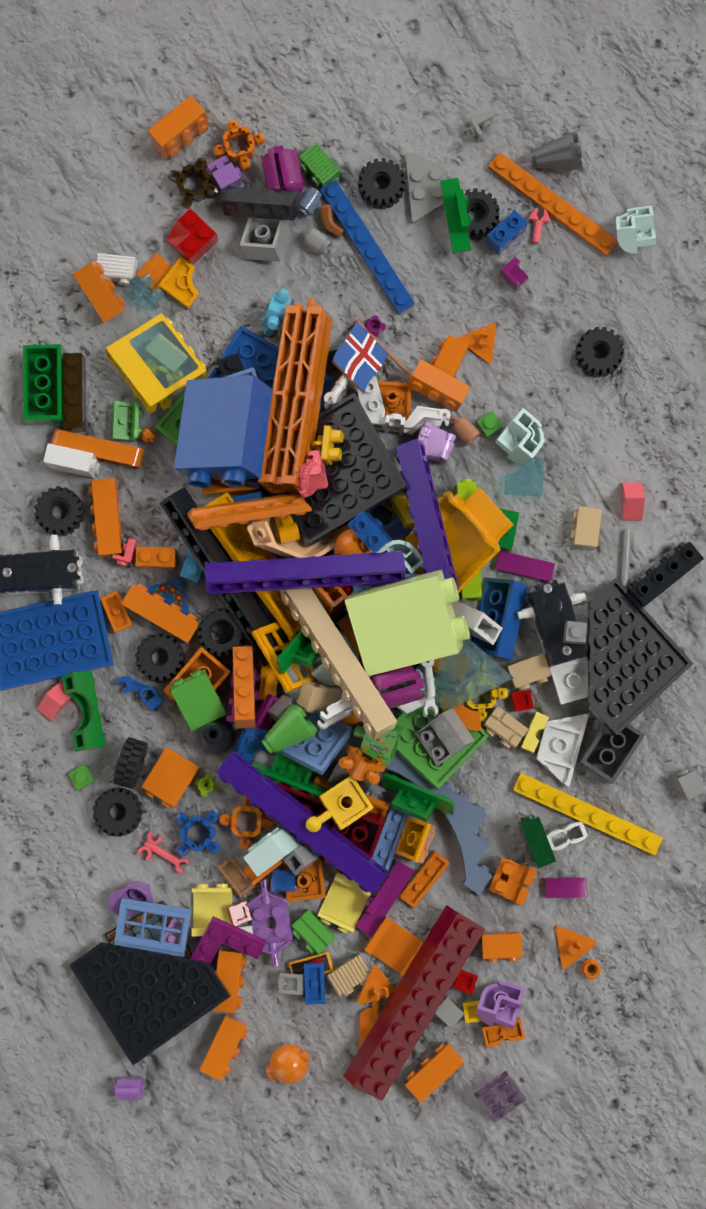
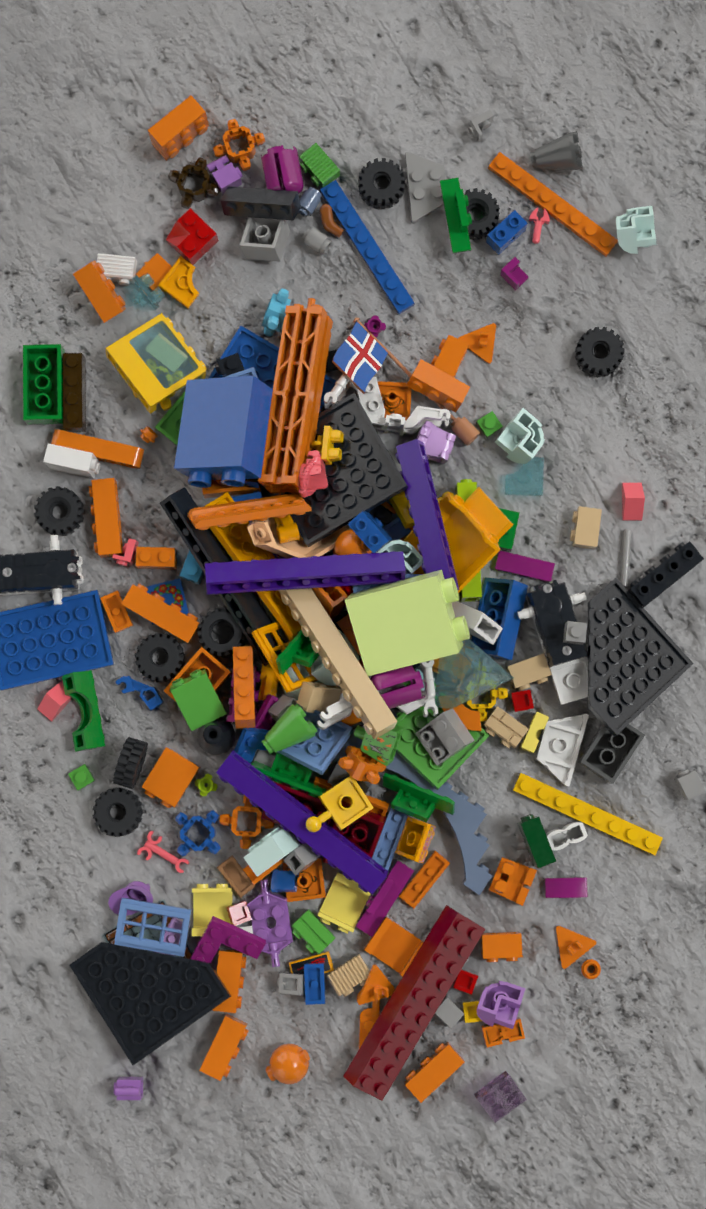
(125, 421): bright green bracket -> none

